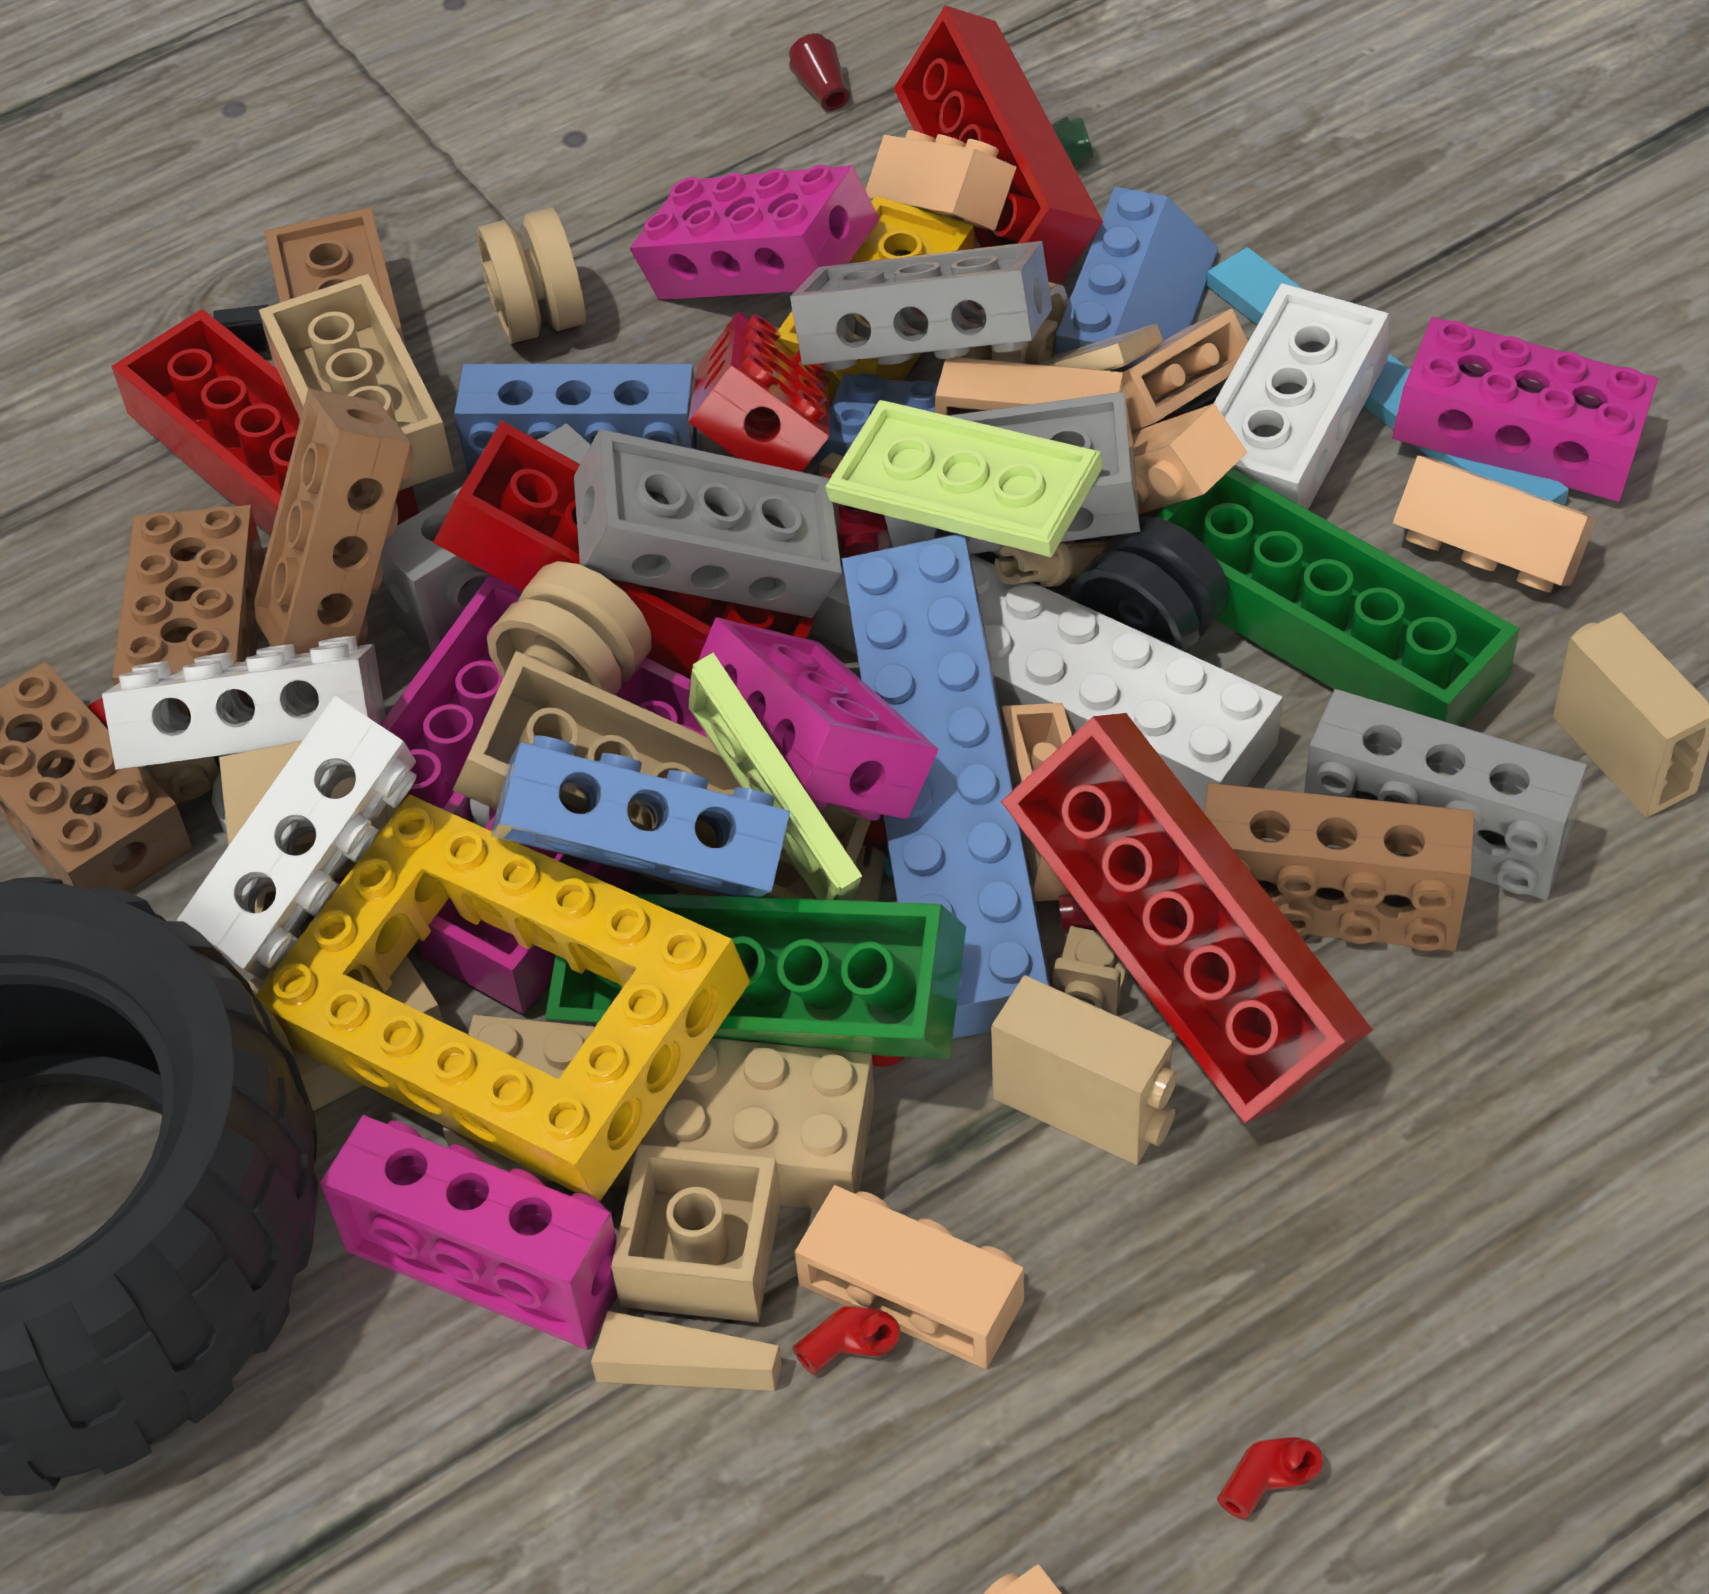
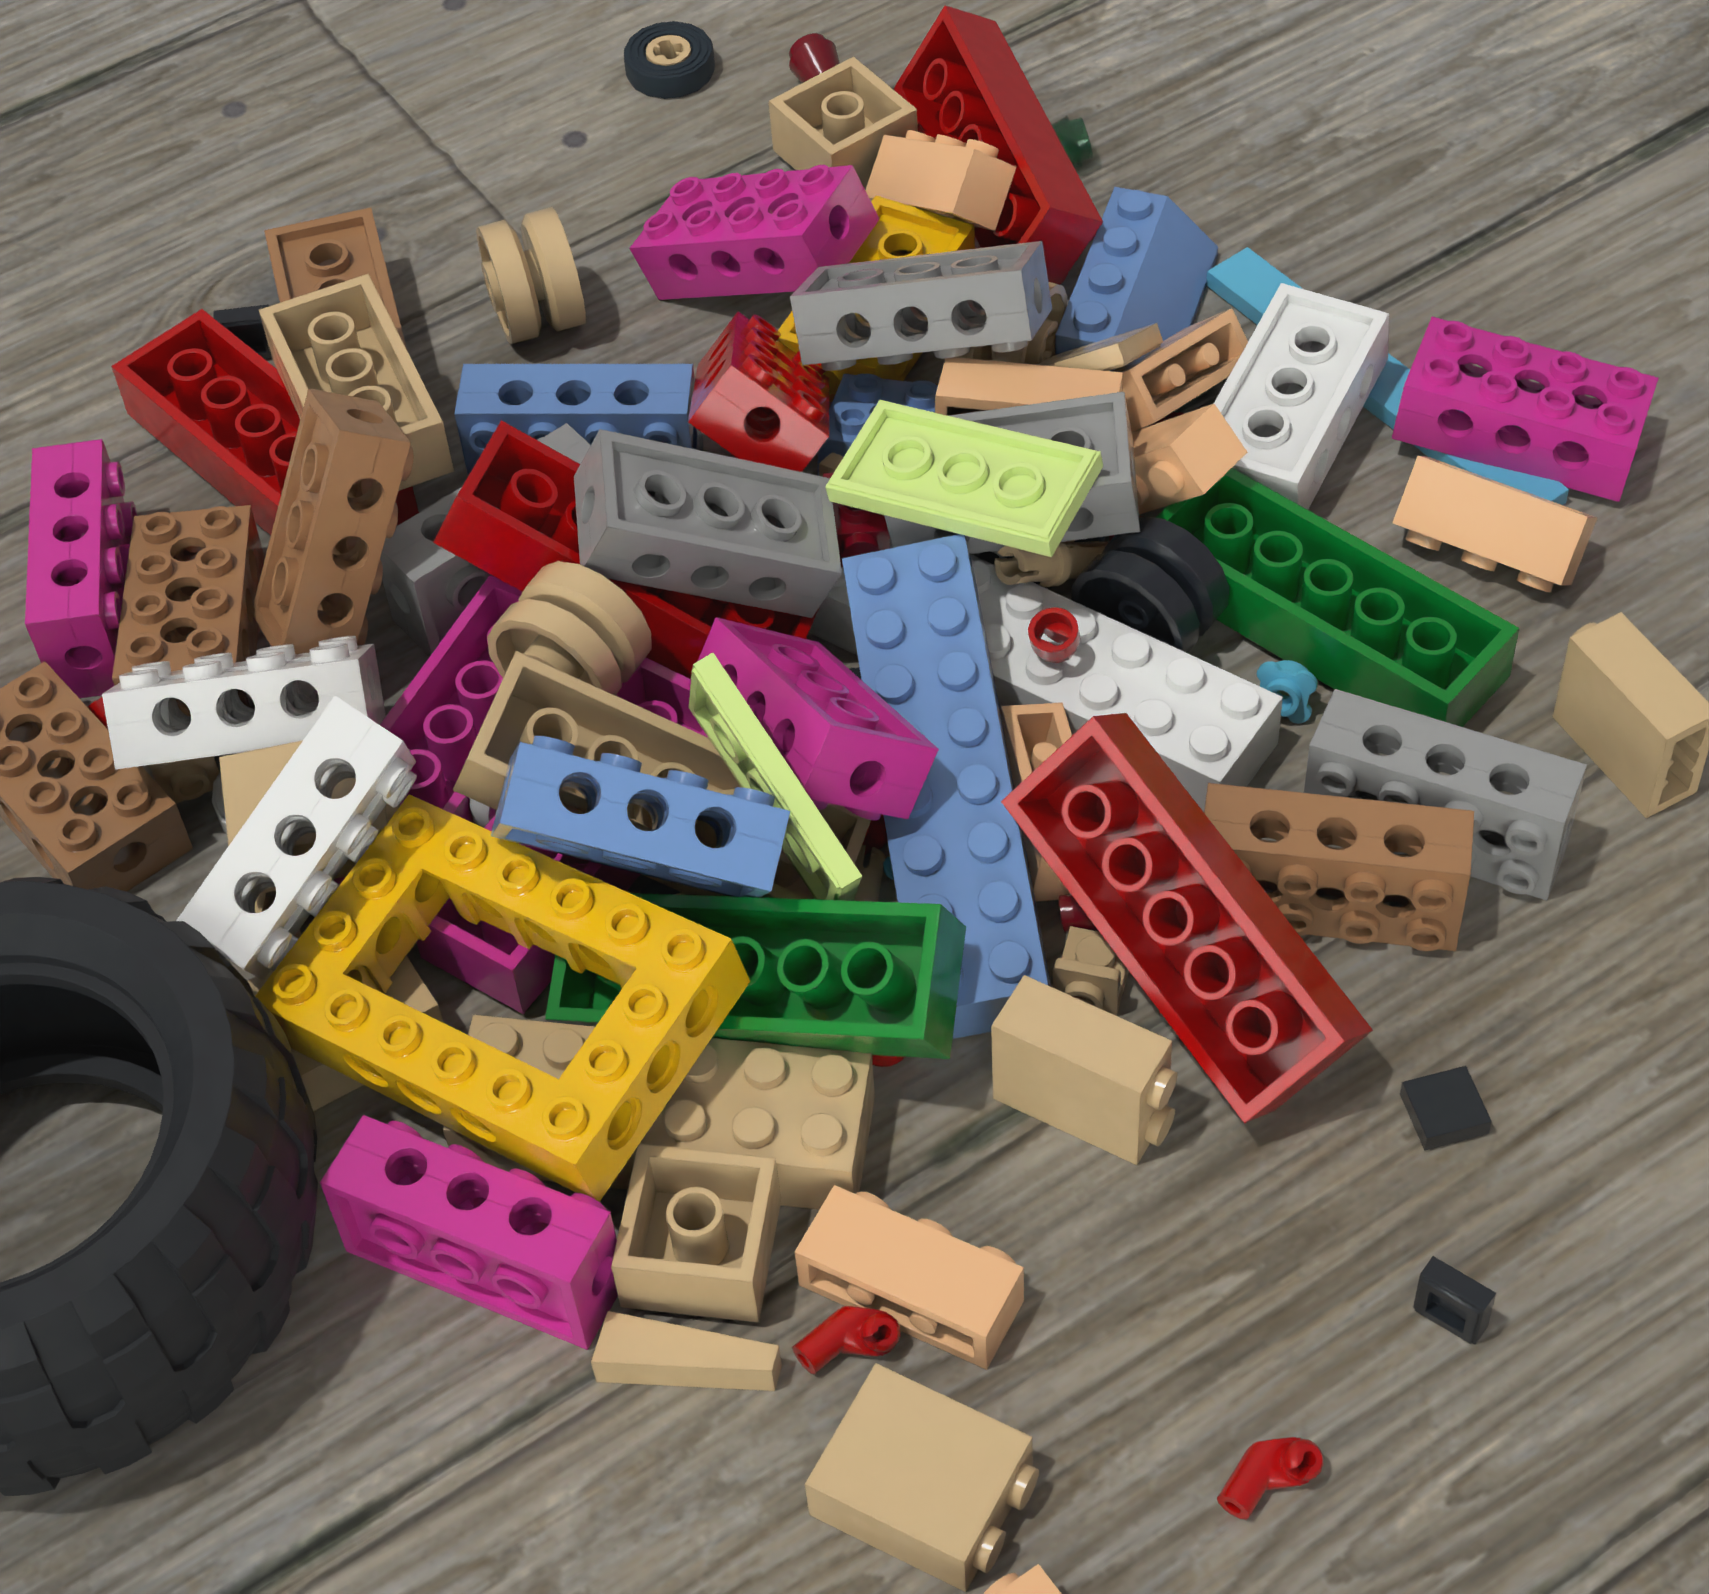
(77, 562): none -> dark pink brick
(669, 59): none -> black bush
(838, 119): none -> tan brick
(922, 1478): none -> tan brick
(1058, 626): none -> red hinge
(1294, 680): none -> medium azure plate
(1445, 1108): none -> black tile
(1454, 1300): none -> black tile

